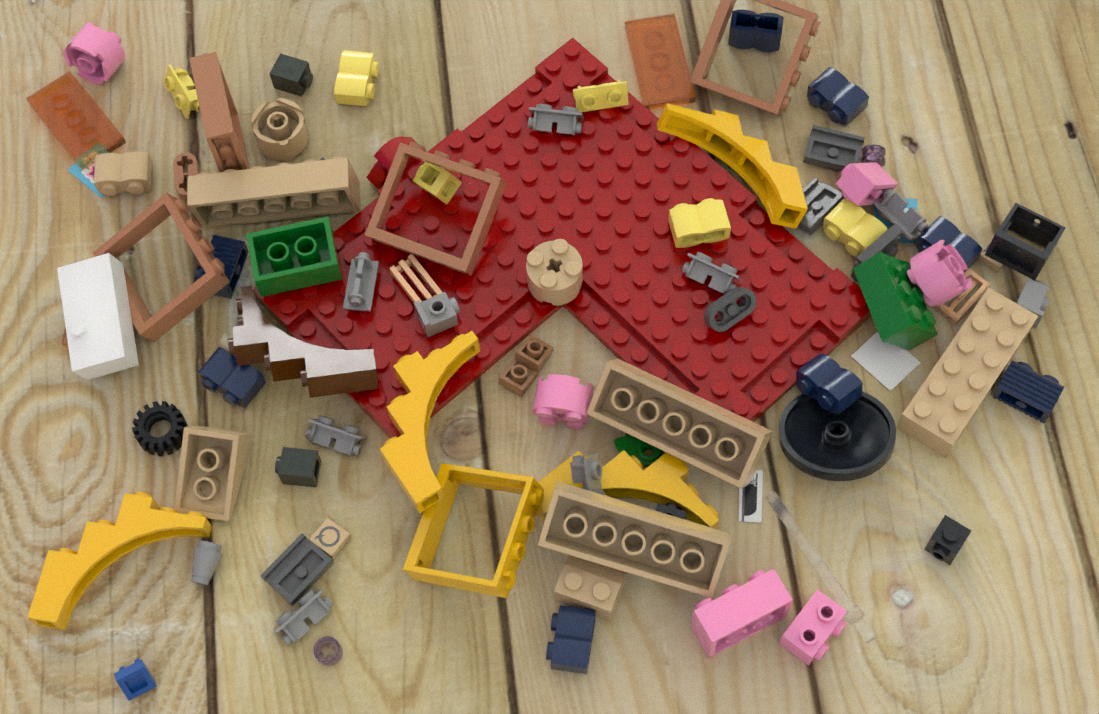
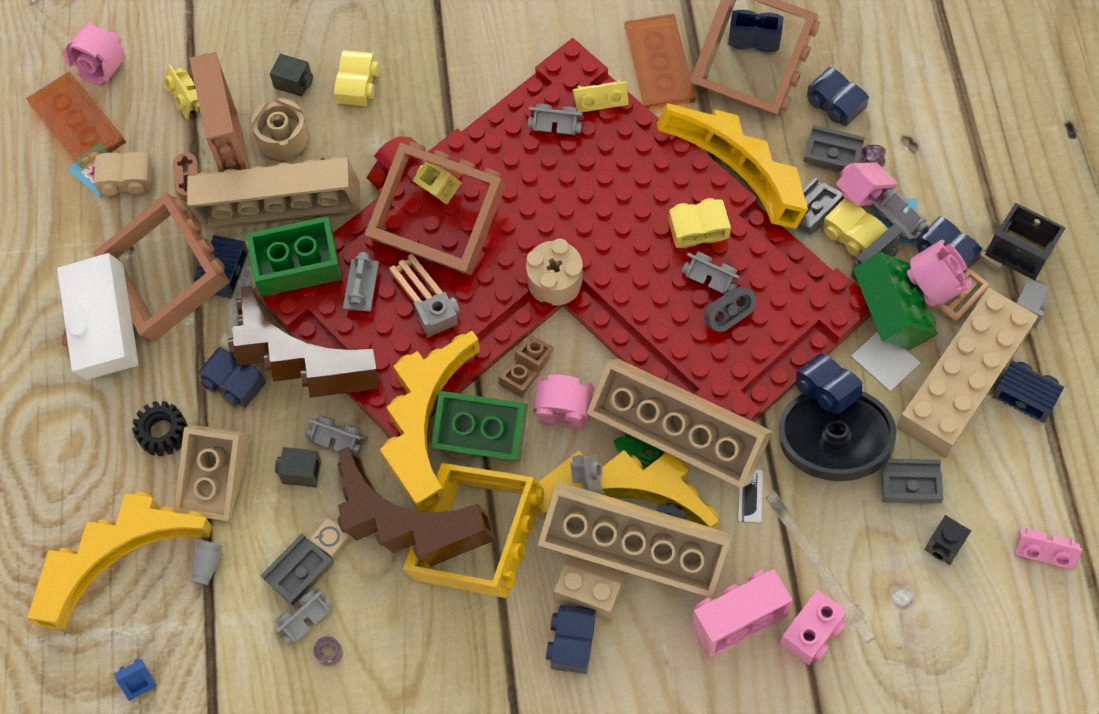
(432, 535): none -> reddish brown arch
(479, 425): none -> green brick
(912, 481): none -> dark grey plate
(1056, 551): none -> bright pink hinge

